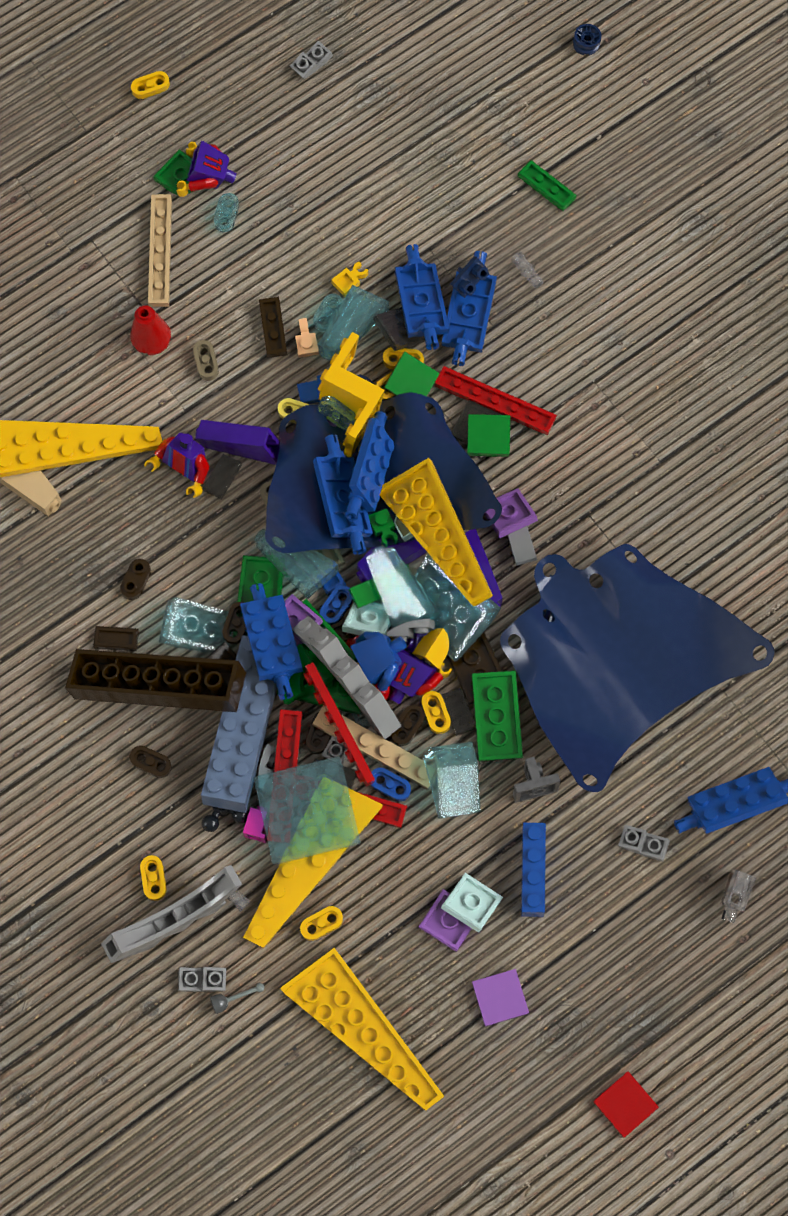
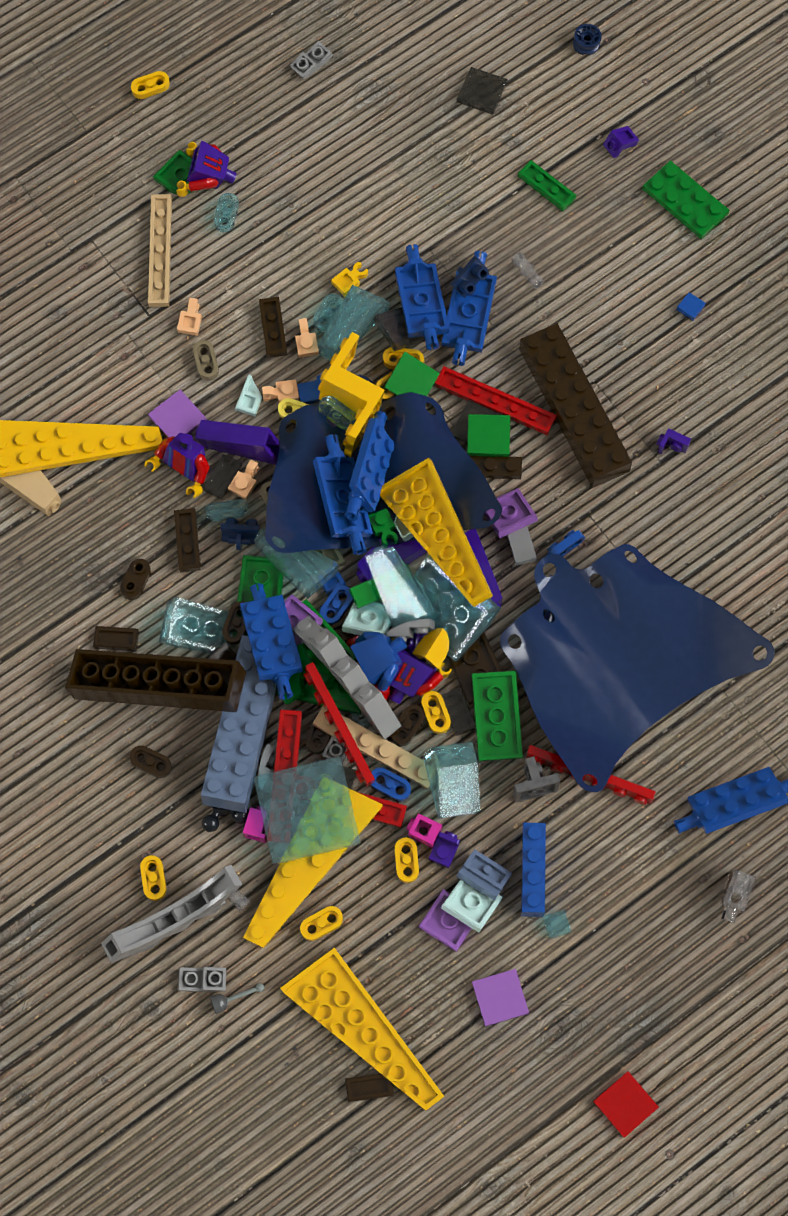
(149, 331): red cone -> none
(177, 415): none -> medium lavender tile
(187, 540): none -> dark brown plate
(190, 321): none -> light nougat plate
(225, 509): none -> clear light blue plate
(239, 534): none -> dark blue hips
(243, 482): none -> light nougat plate
(249, 398): none -> light aqua tile
(283, 390): none -> light nougat plate
(368, 1088): none -> dark brown tile
(406, 861): none -> yellow plate
(423, 822): none -> dark pink brick
(444, 849): none -> dark purple bracket
(482, 90): none -> clear smoke tile
(484, 874): none -> sand blue plate
(499, 467): none -> dark brown plate
(557, 924): none -> clear light blue plate
(571, 541): none -> blue plate
(575, 405): none -> dark brown brick
(619, 140): none -> dark purple bracket
(619, 786): none -> red plate
(644, 843): light grey slope -> none
(673, 439): none -> dark purple bracket
(685, 199): none -> green plate
(691, 306): none -> blue tile

